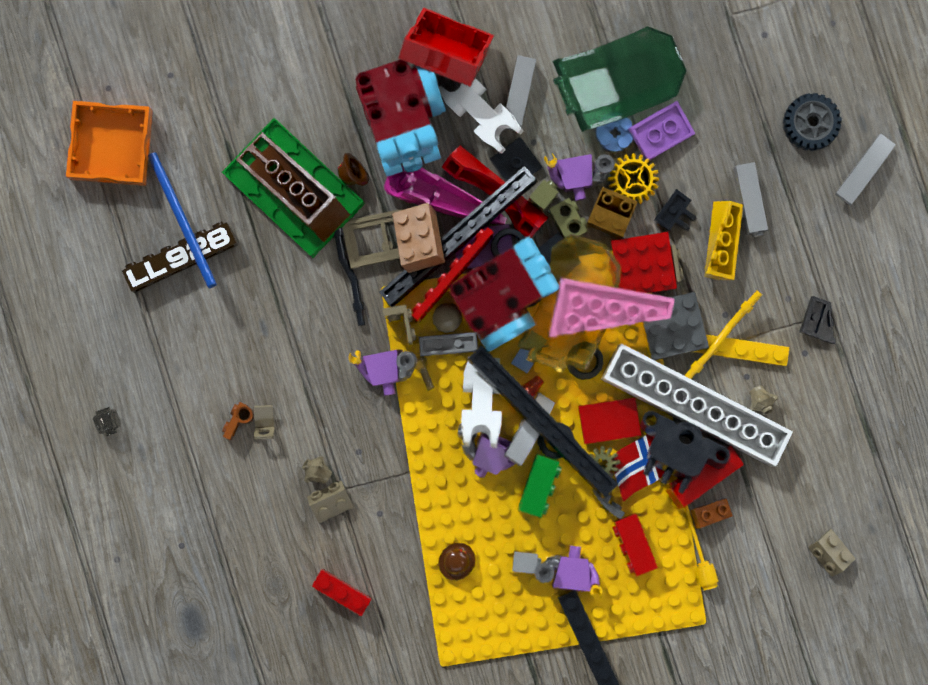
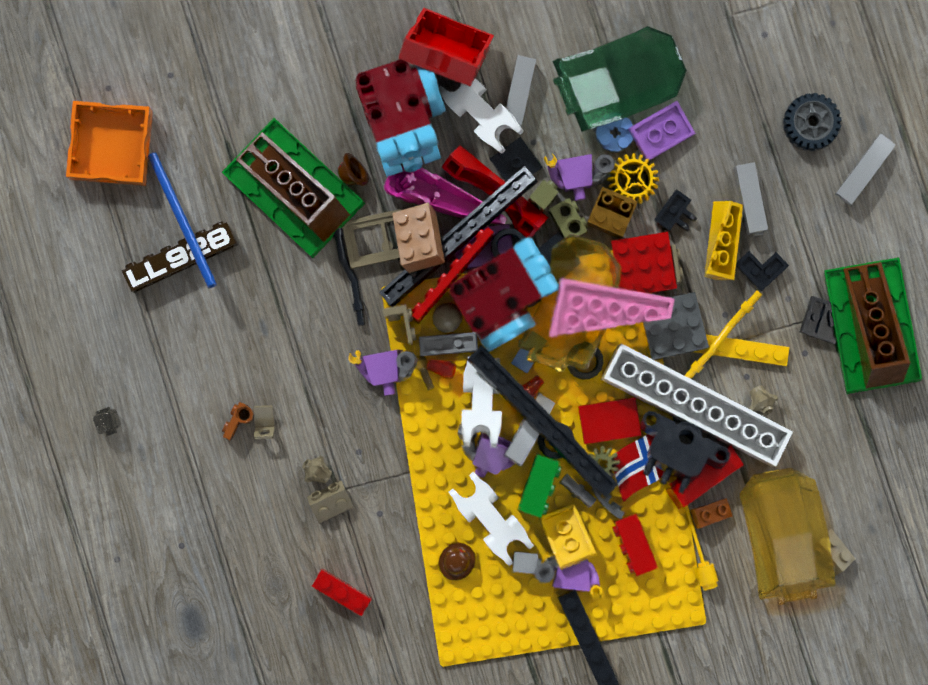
(442, 367): none -> clear red cone
(481, 506): none -> white piece
(567, 536): none -> yellow tile
(577, 490): none -> flat silver pin
(761, 274): none -> black plate
(787, 535): none -> clear yellow windscreen
(872, 325): none -> piece

